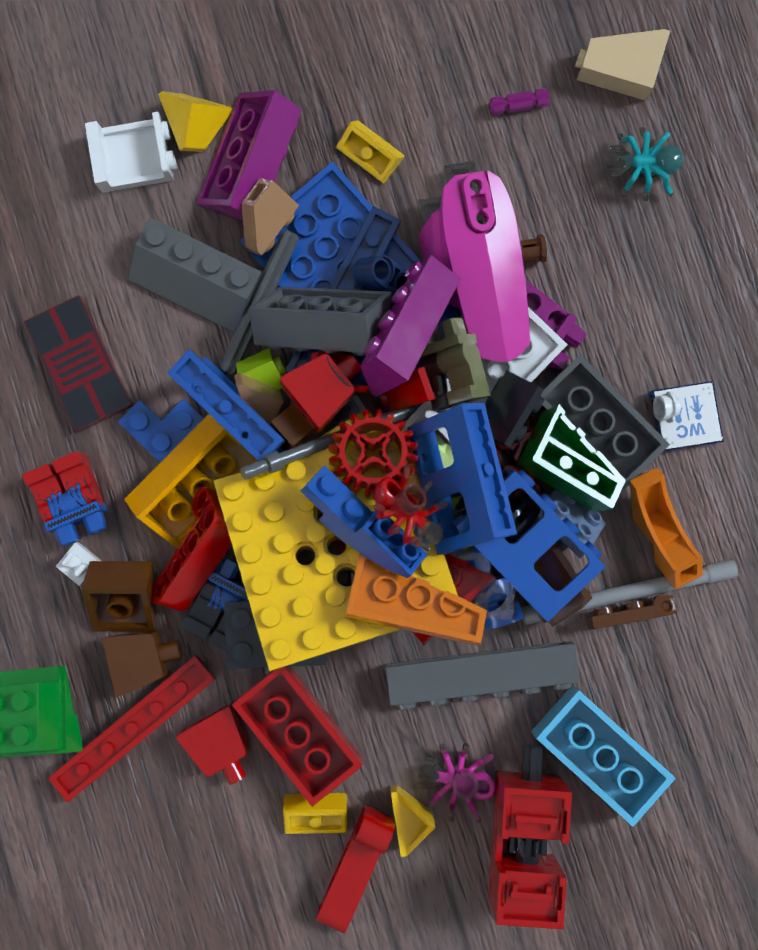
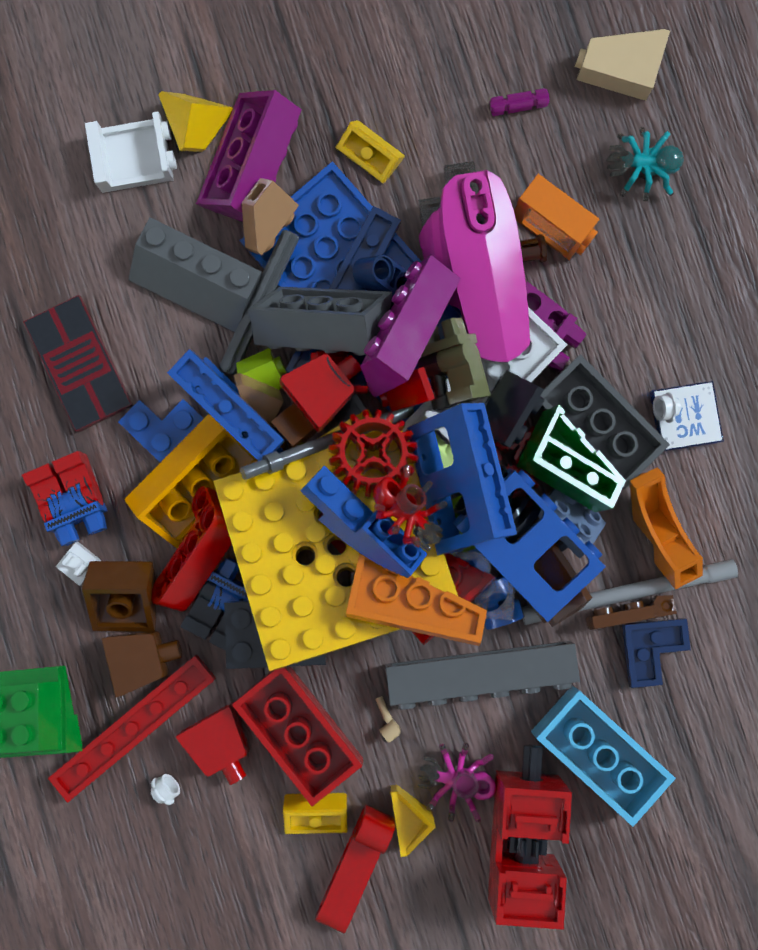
(165, 789): none -> white plate
(391, 729): none -> tan hand
(557, 216): none -> orange window
(643, 644): none -> dark blue plate

